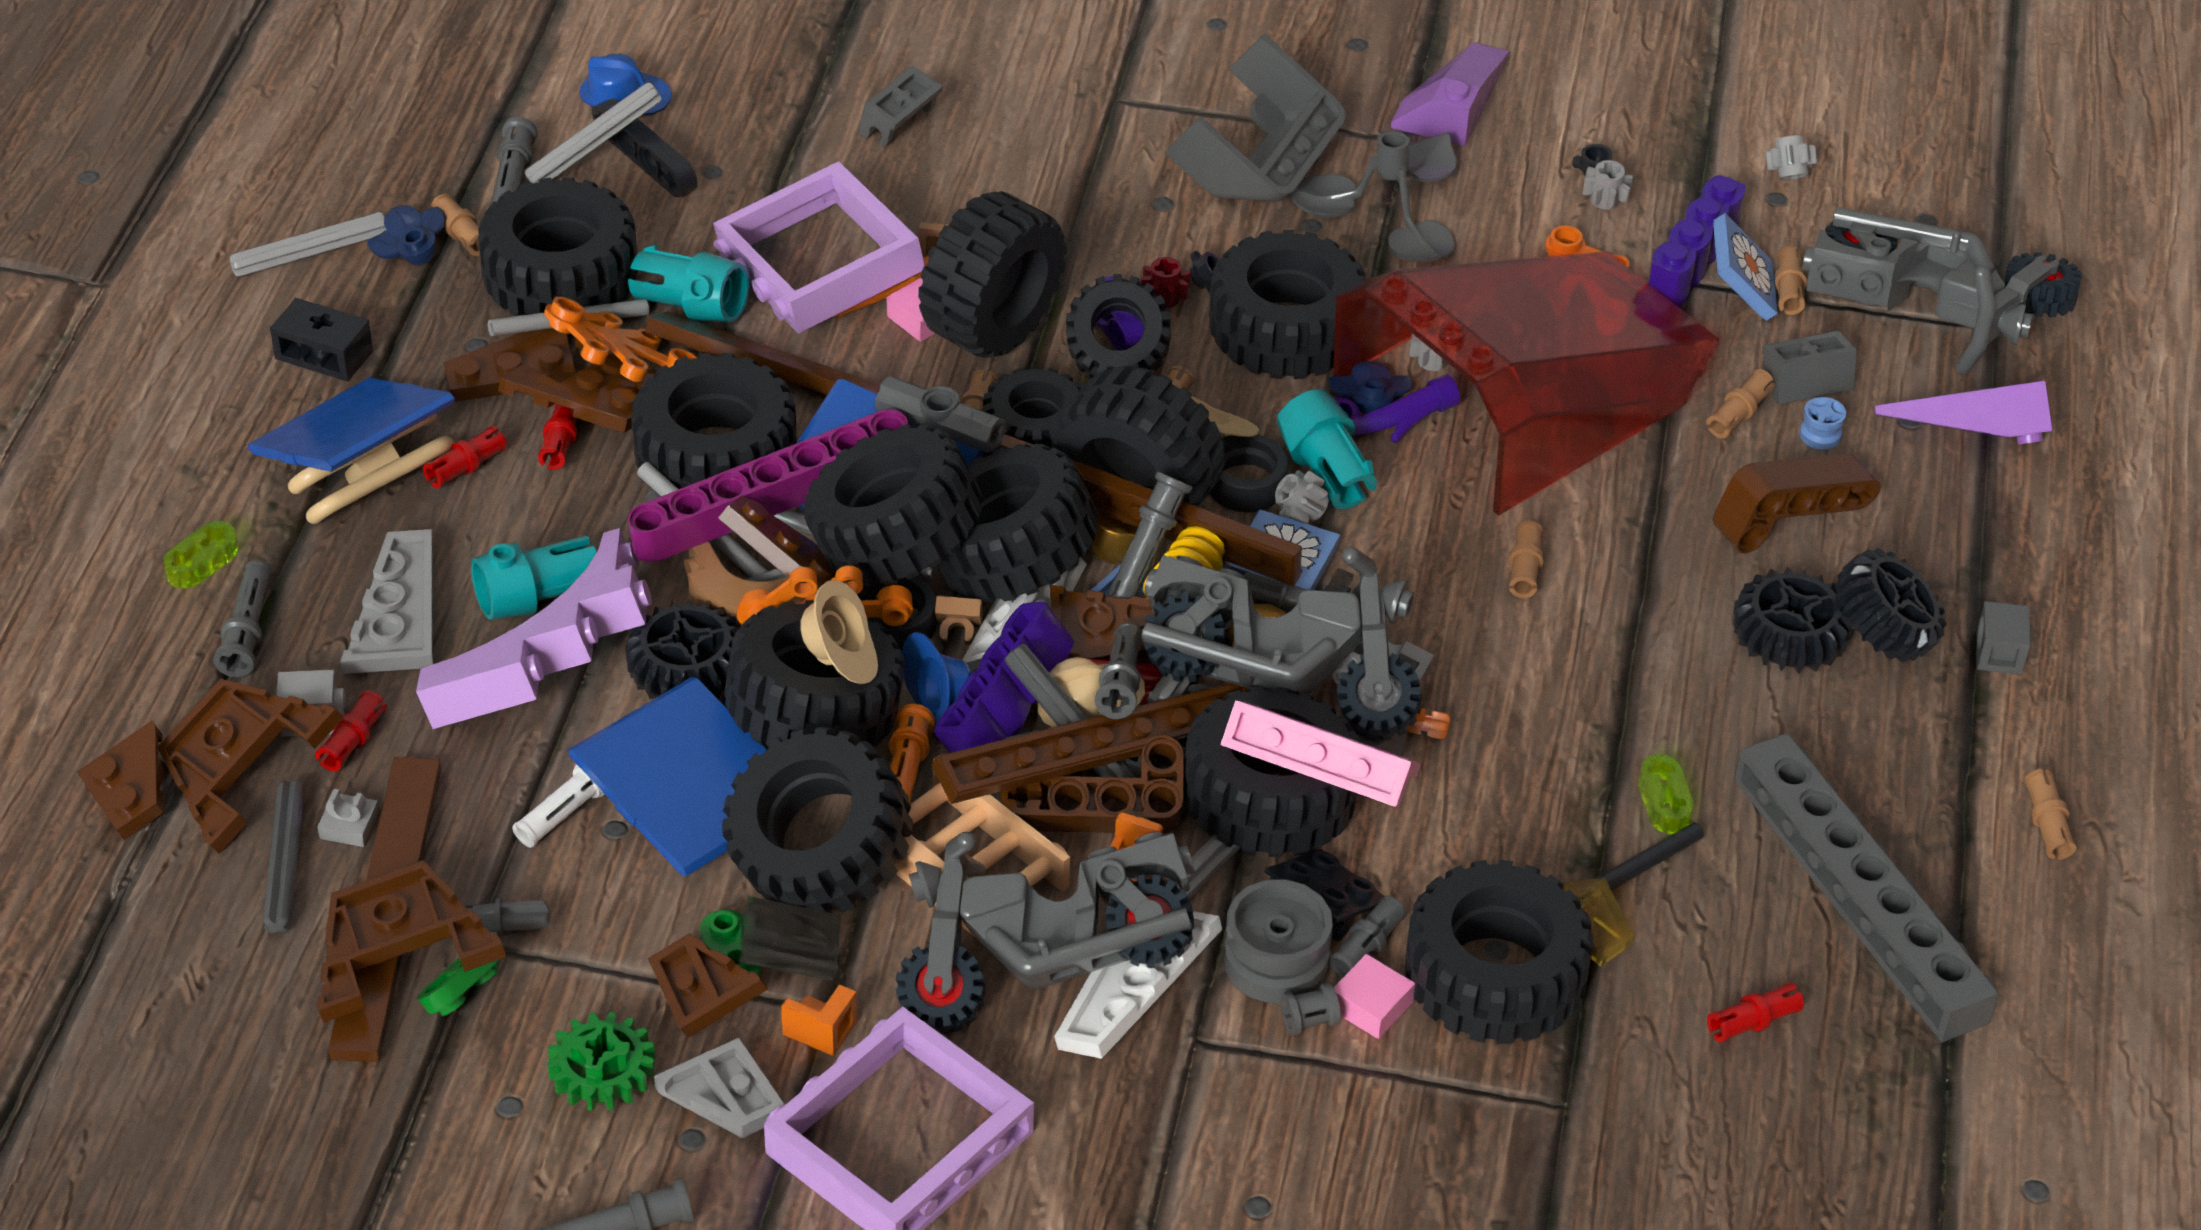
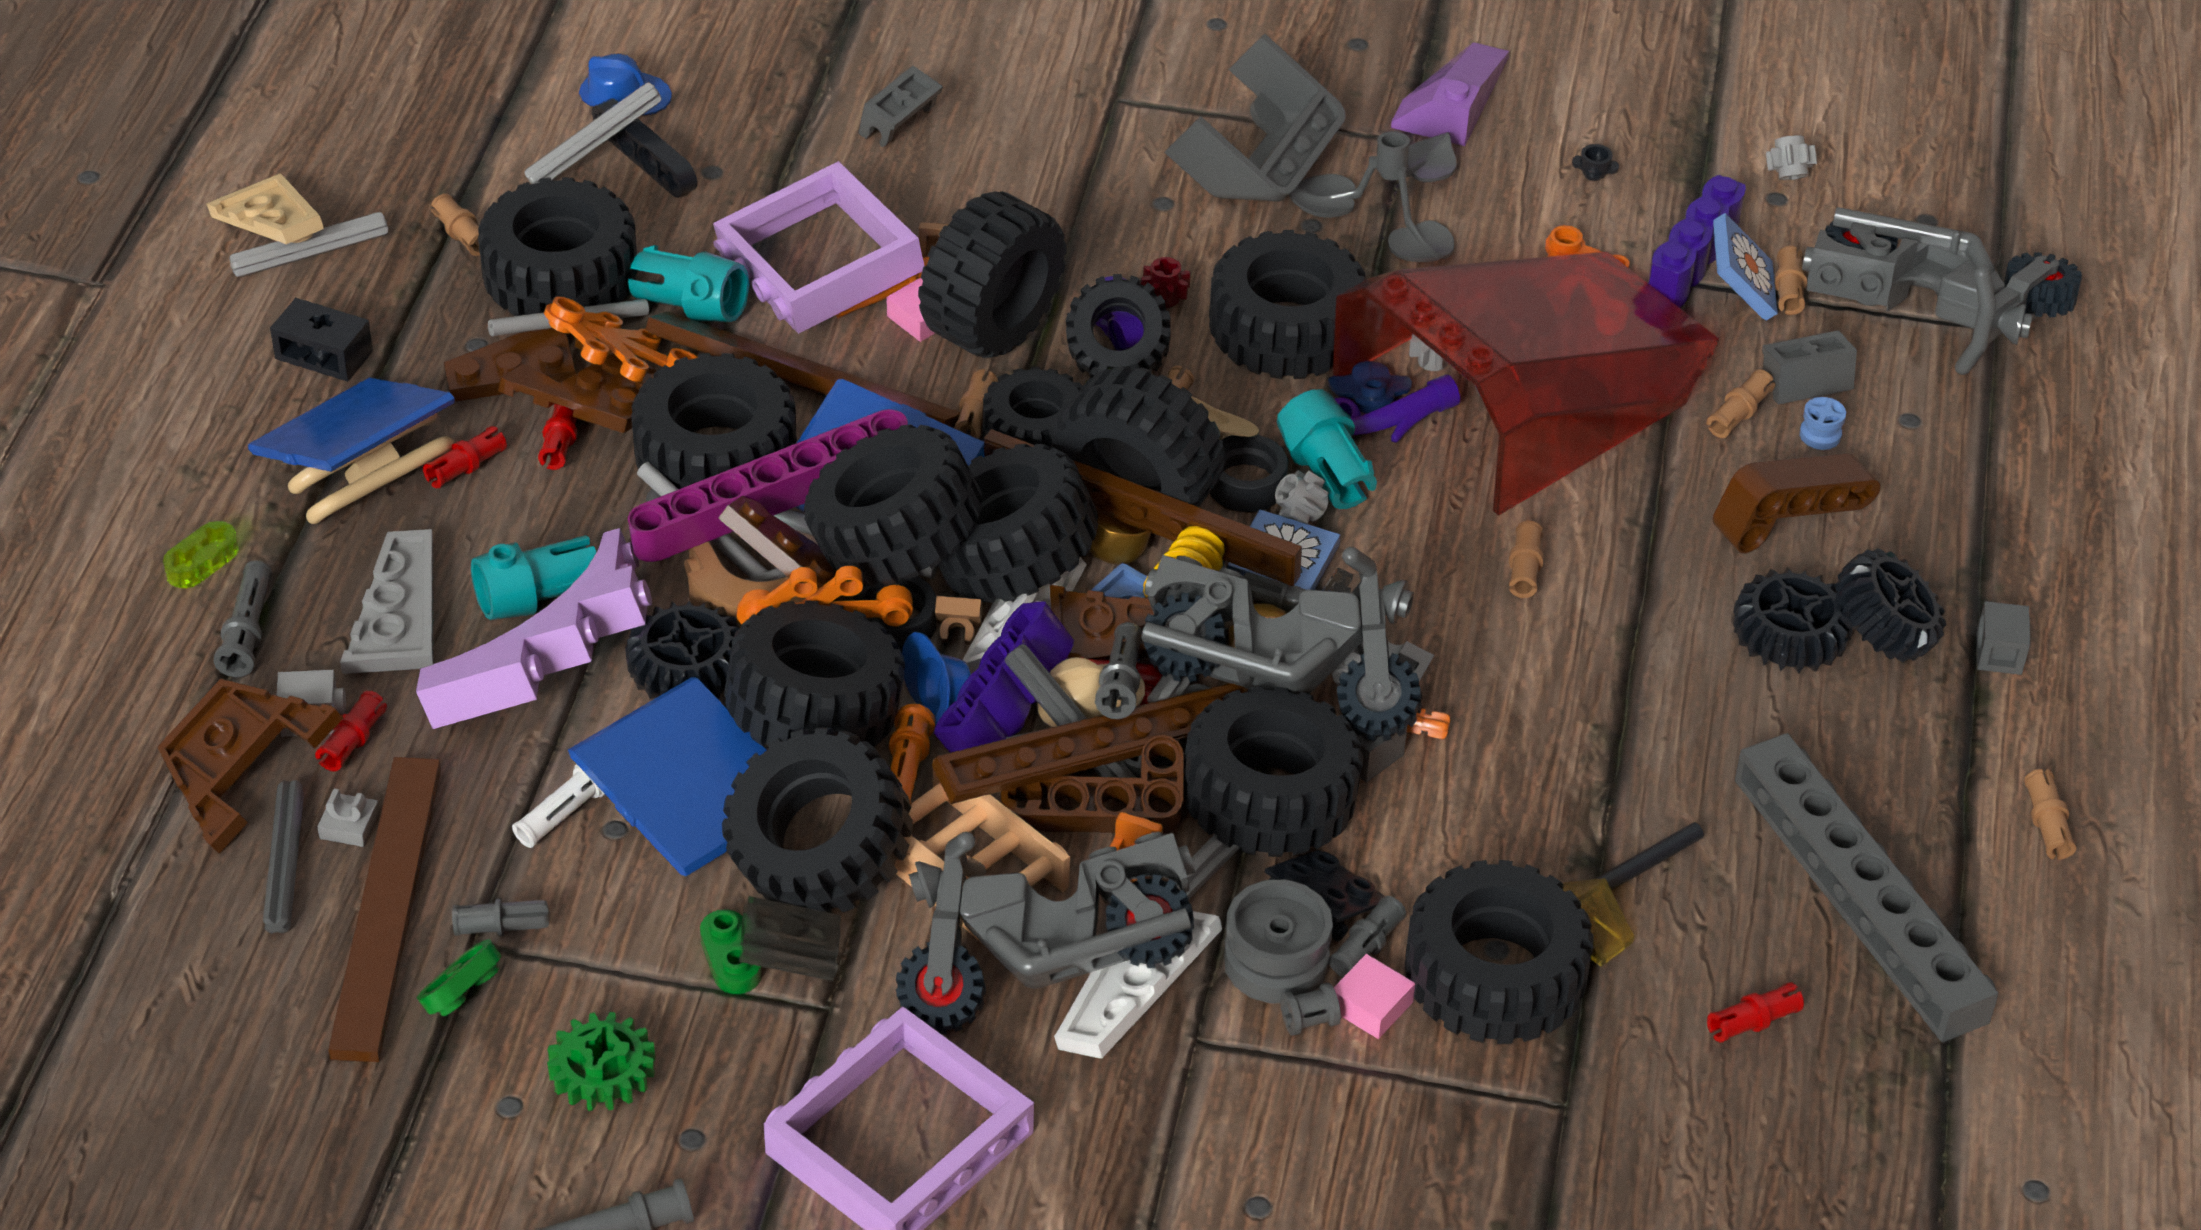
(128, 780): reddish brown wing -> none
(269, 209): none -> tan wing
(390, 918): reddish brown wing -> none
(409, 234): dark blue plate -> none
(514, 154): dark grey pin -> none
(702, 983): reddish brown wing -> none
(722, 1088): light grey wing -> none
(821, 1023): orange panel -> none
(839, 633): tan piece -> none
(941, 409): dark grey piece -> none
(1156, 519): dark grey pin -> none
(1202, 269): black plate -> none
(1318, 753): bright pink fence -> none
(1607, 184): light grey gear -> none
(1656, 795): clear neon green beam -> none
(1999, 411): medium lavender wedge -> none

